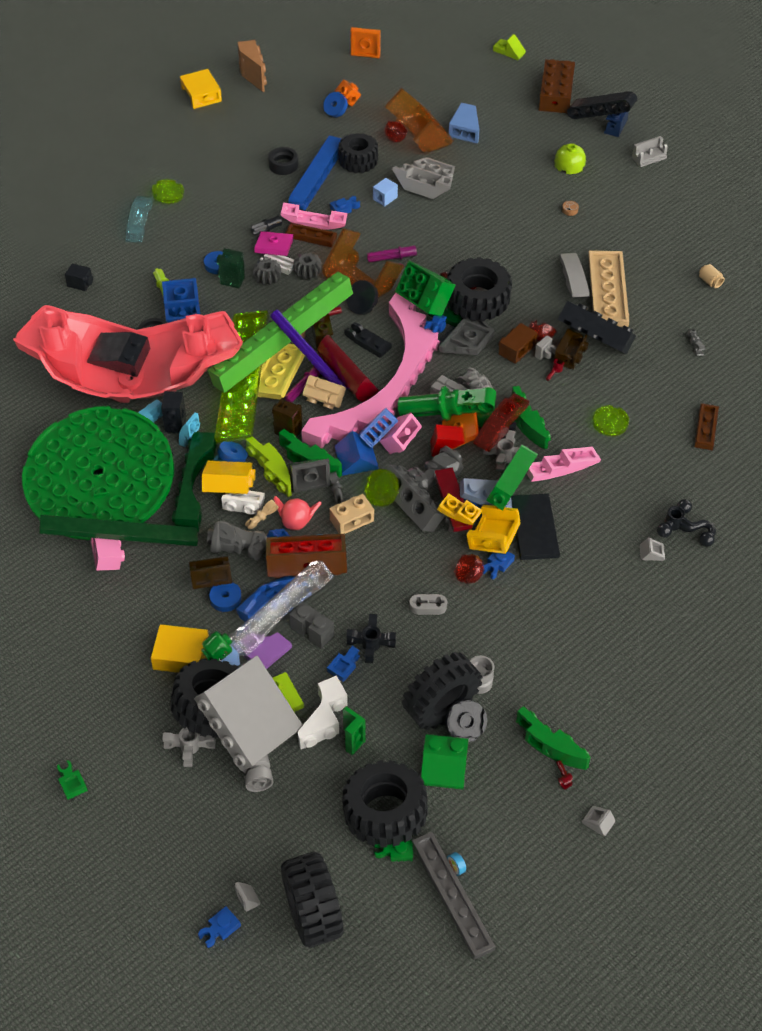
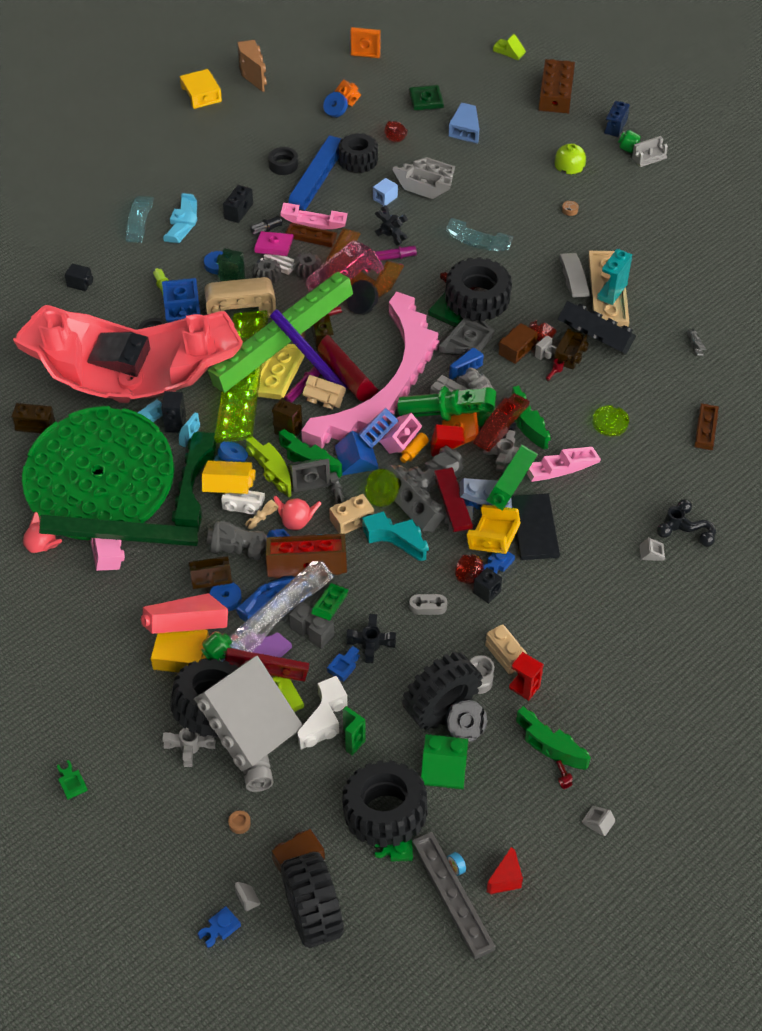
(32, 417): none -> dark brown hinge
(38, 542): none -> coral piece
(168, 191): clear neon green tile -> none
(182, 219): none -> medium azure plate
(185, 614): none -> coral slope
(238, 203): none -> black brick
(239, 822): none -> medium nougat tile
(240, 294): none -> tan windscreen
(275, 665): none -> dark red tile
(300, 844): none -> reddish brown brick
(330, 601): none -> green tile
(344, 205): blue plate -> none
(347, 261): none -> clear pink windscreen
(368, 340): black hinge -> none
(391, 225): none -> black pin
(403, 535): none -> teal arch
(414, 447): none -> light orange cylinder
(425, 288): green slope -> none
(426, 97): none -> dark green plate
(426, 129): clear orange windscreen -> none
(437, 324): blue plate -> none
(459, 511): yellow slope -> none
(472, 359): none -> blue slope
(478, 239): none -> clear light blue slope
(487, 585): none -> black brick
(503, 647): none -> tan brick
(507, 875): none -> red slope
(528, 676): none -> red panel
(602, 105): black beam -> none
(618, 267): none -> teal panel
(628, 140): none -> green head
(711, 276): tan brick -> none

